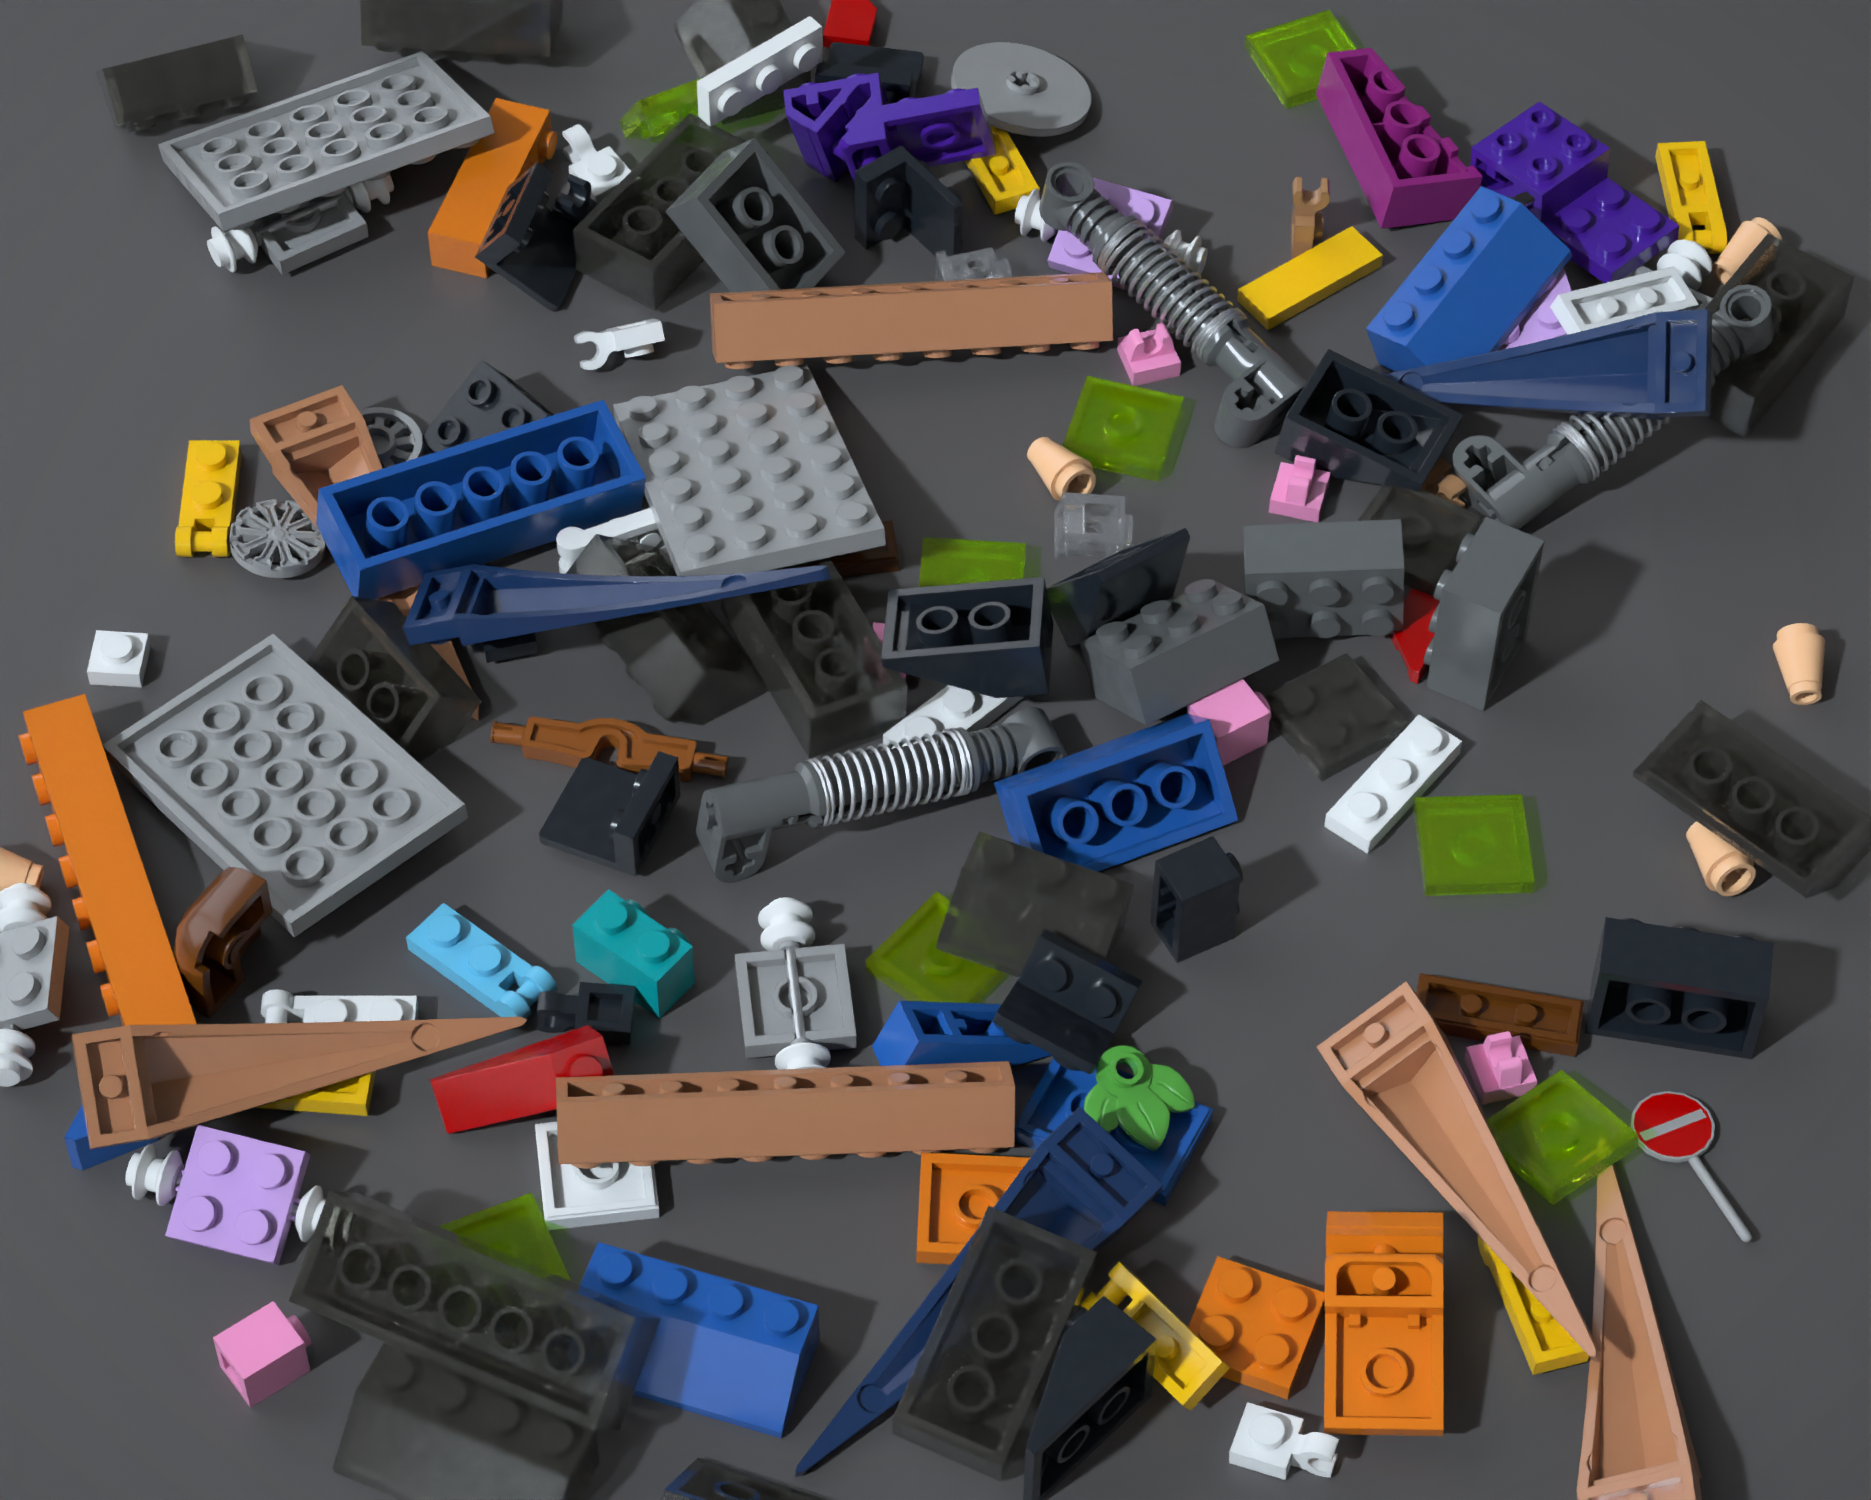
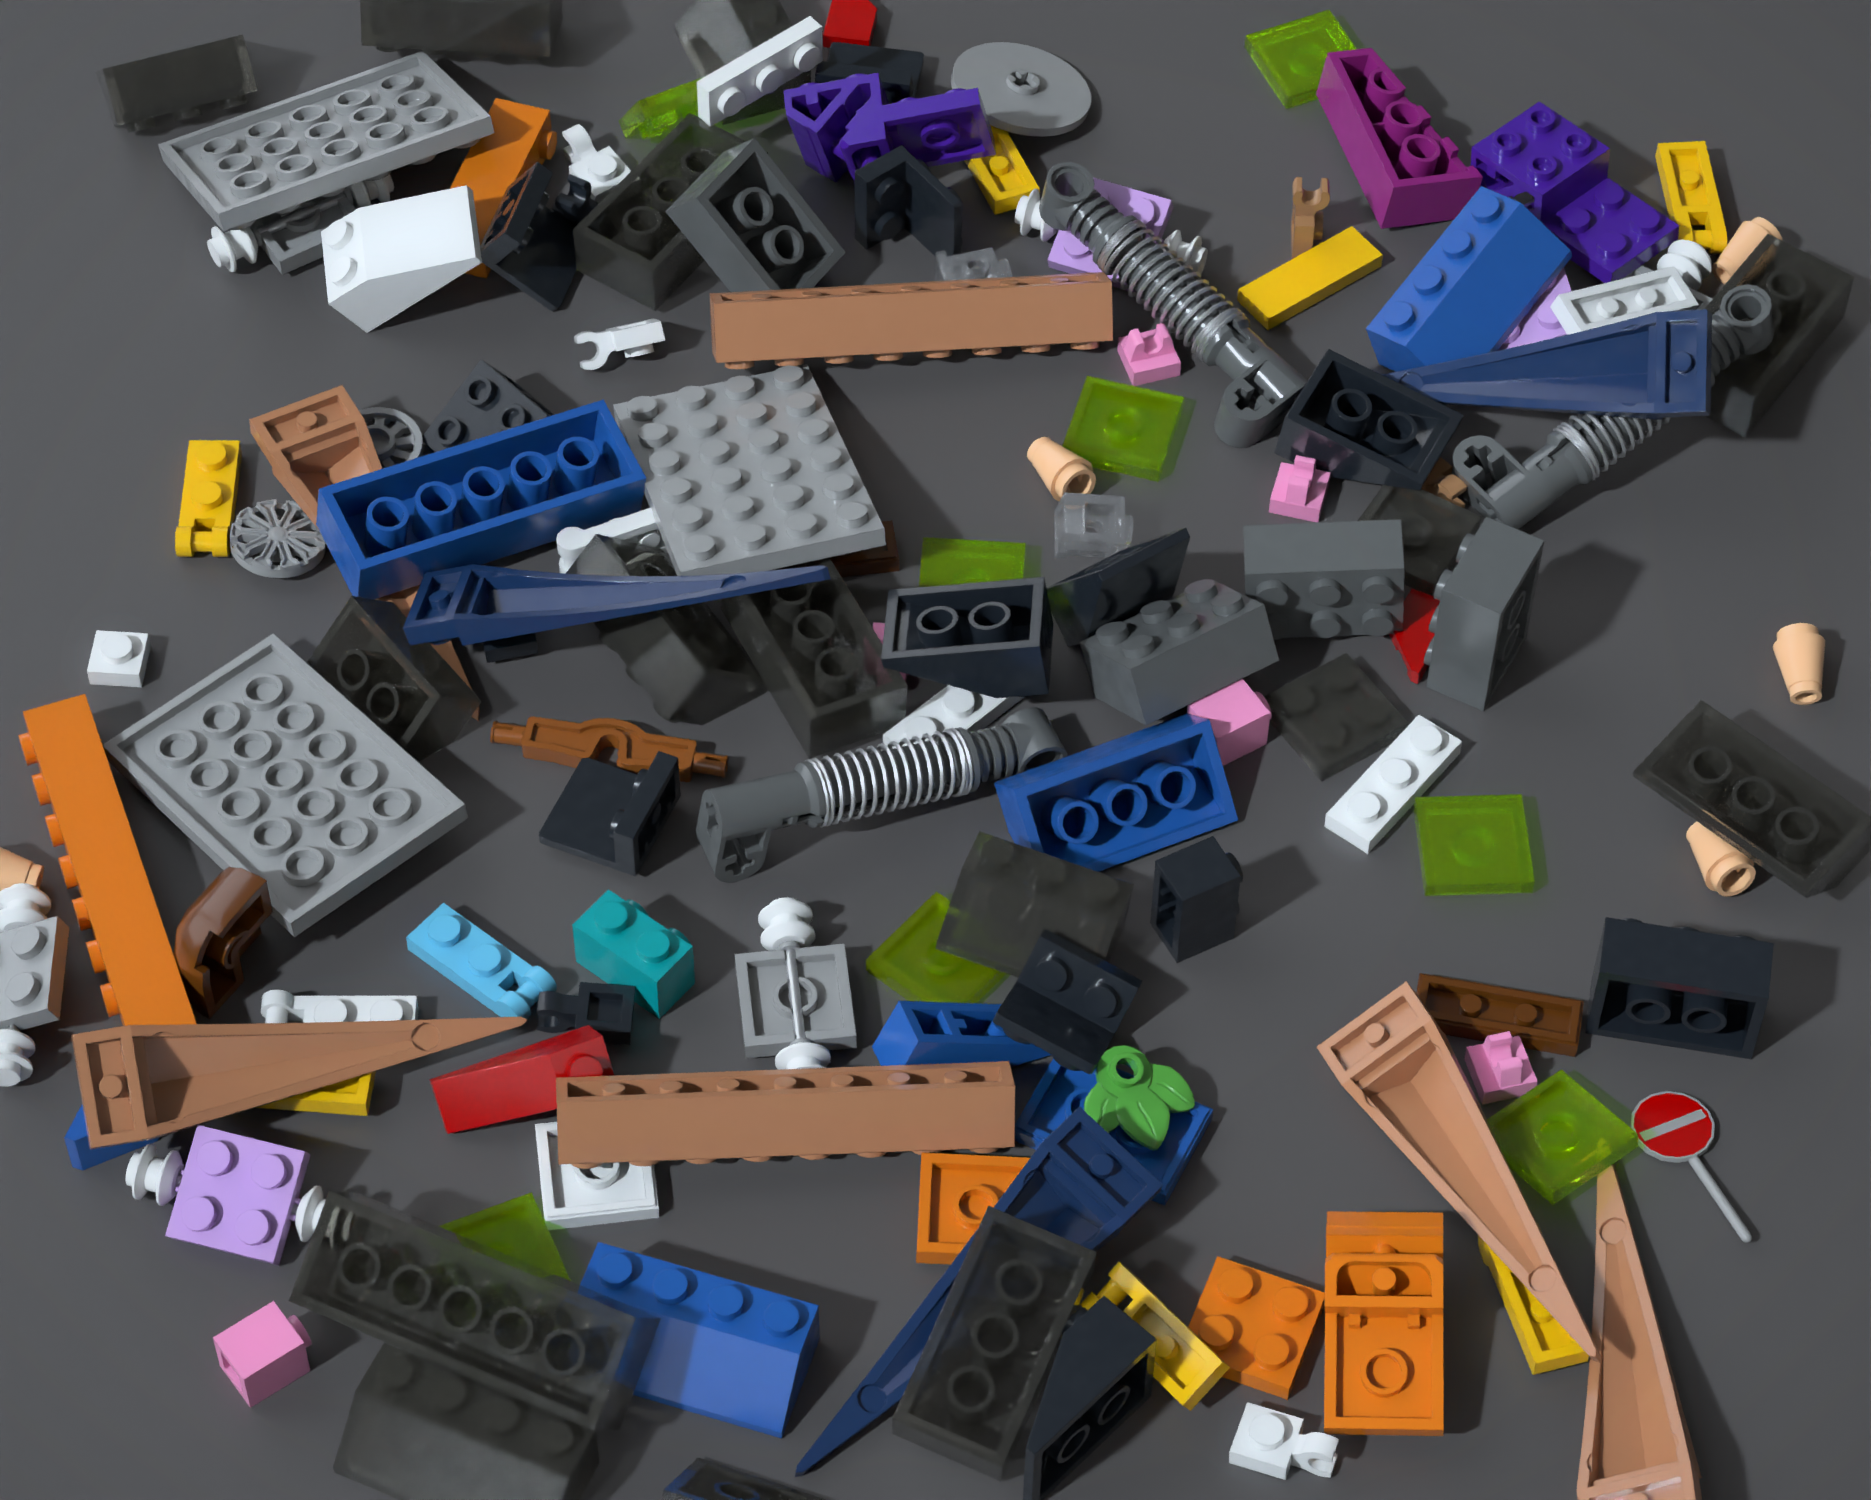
(398, 253): none -> white slope

